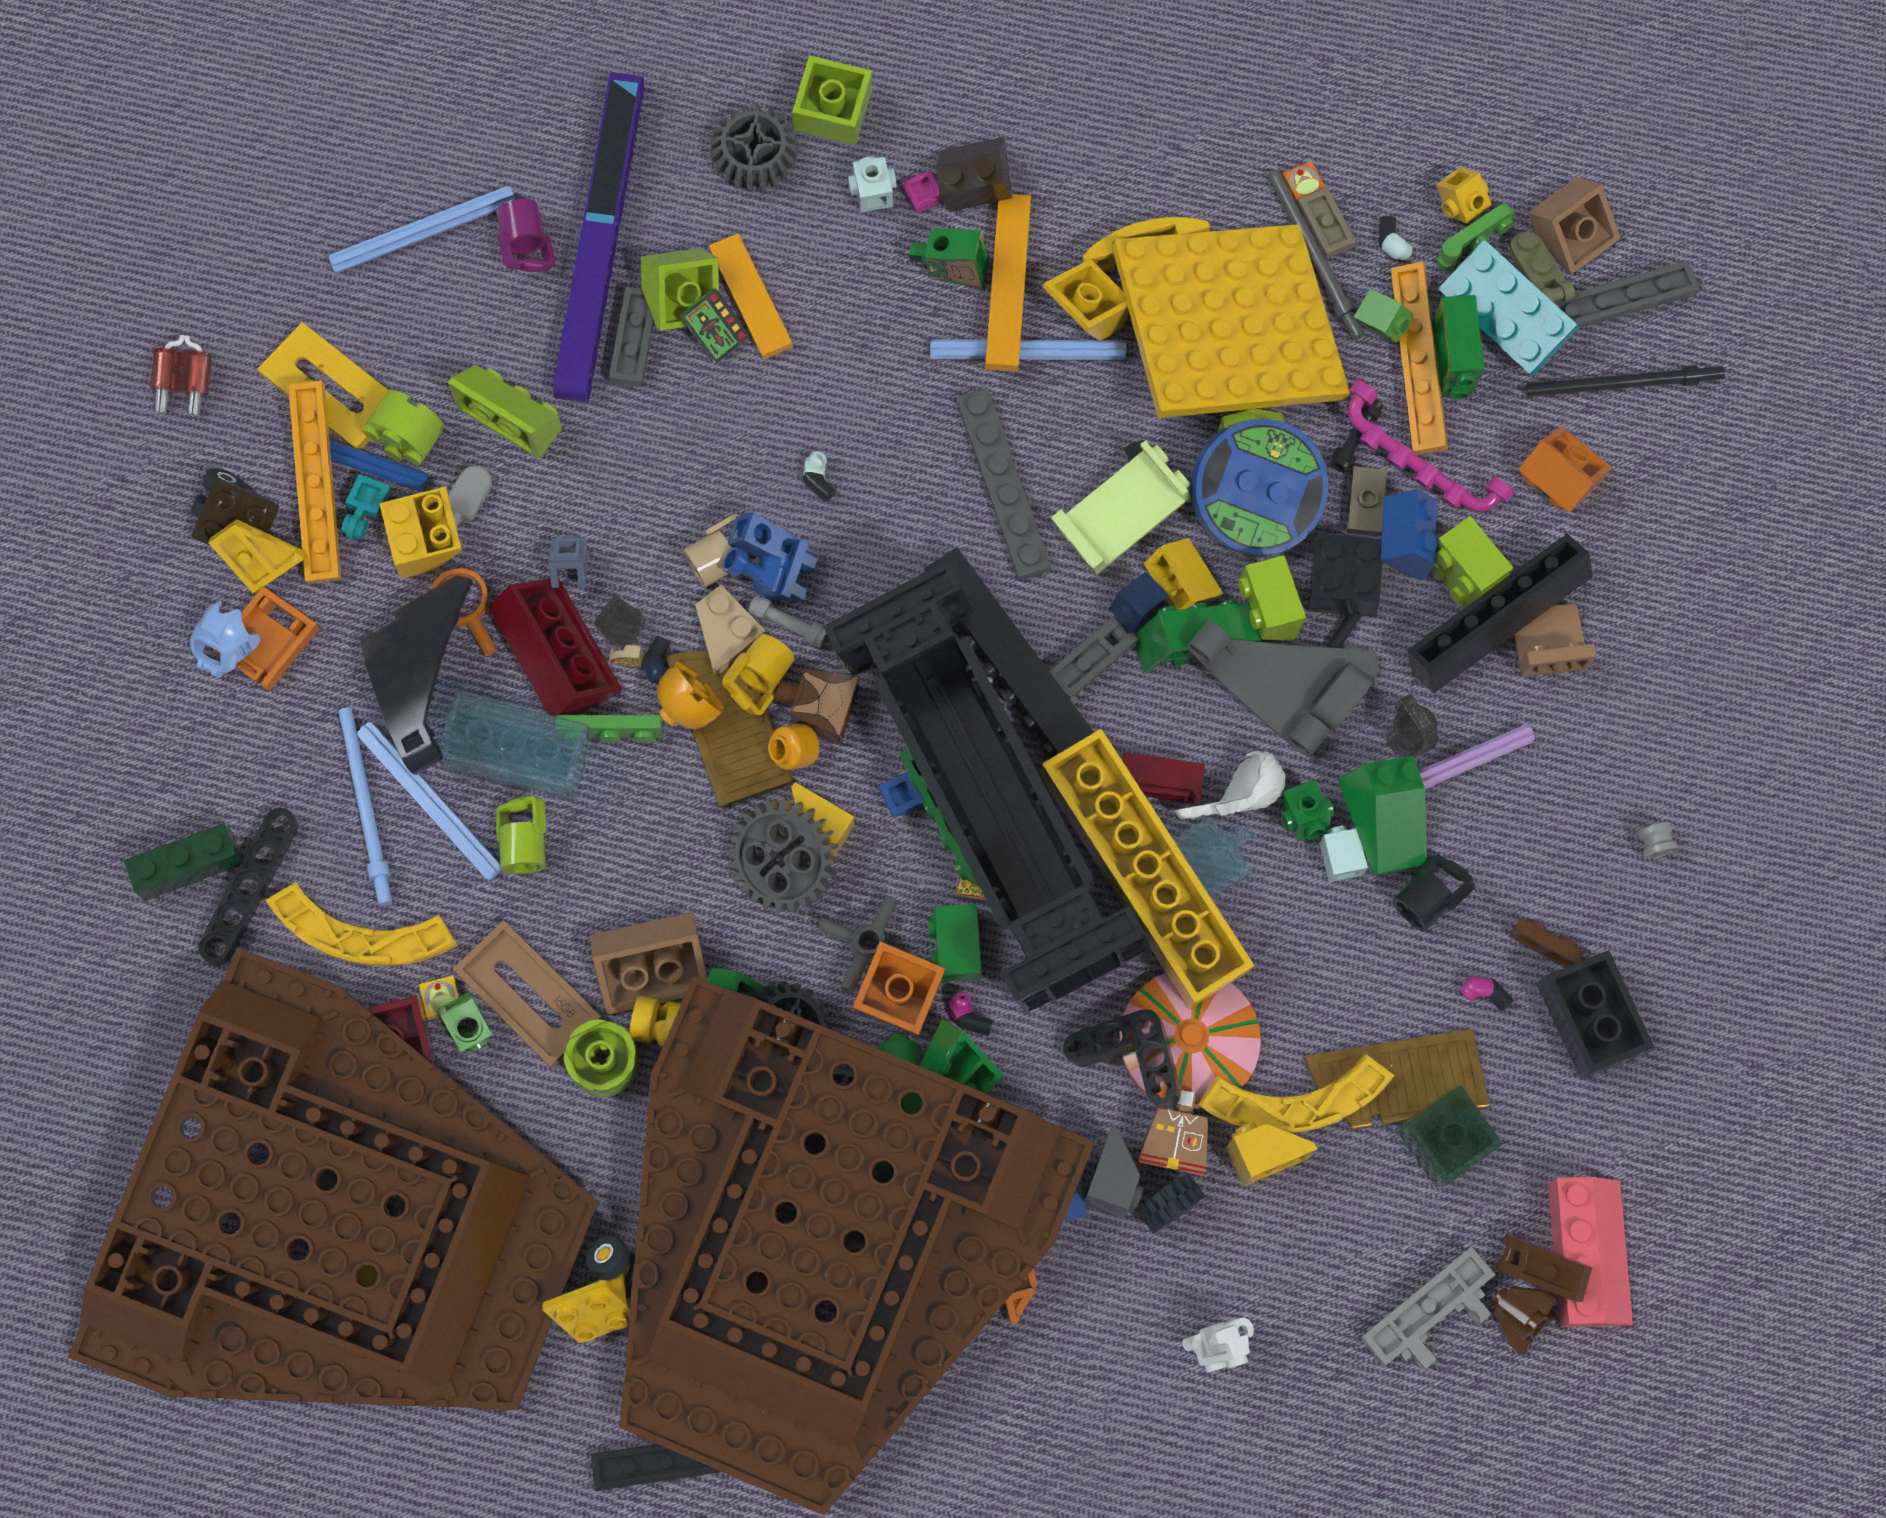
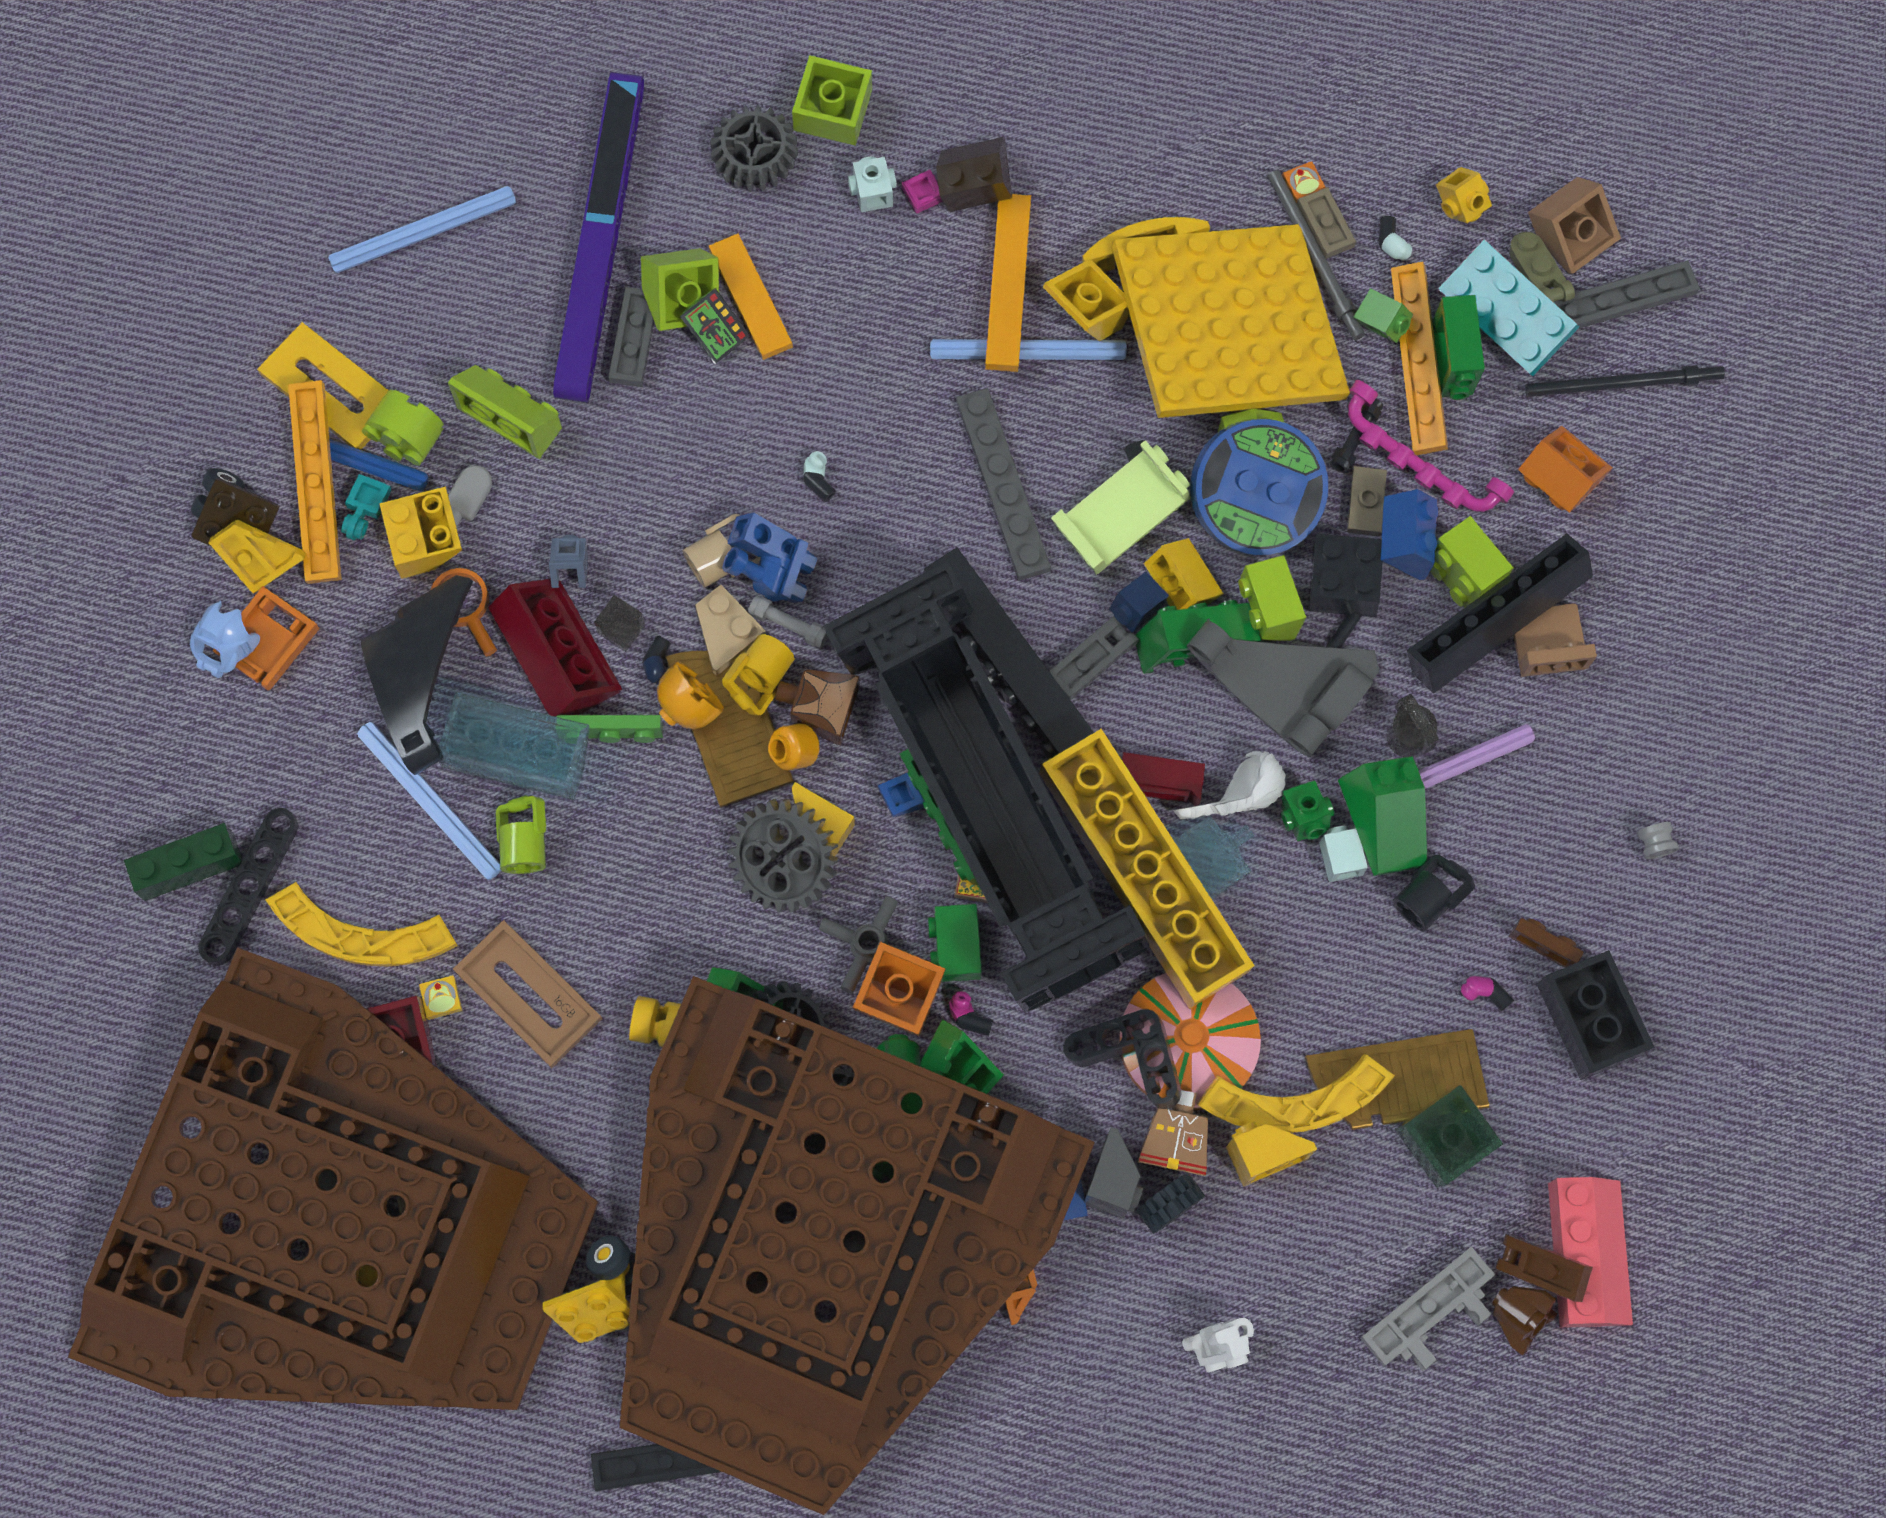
(180, 372): clear red piece -> none
(378, 868): light blue bar -> none
(457, 1010): bright green brick -> none
(523, 234): magenta piece -> none
(582, 1053): lime brick -> none
(630, 656): tan tile -> none
(647, 961): medium nougat slope -> none
(953, 256): green torso -> none
(1496, 220): bright green plate -> none

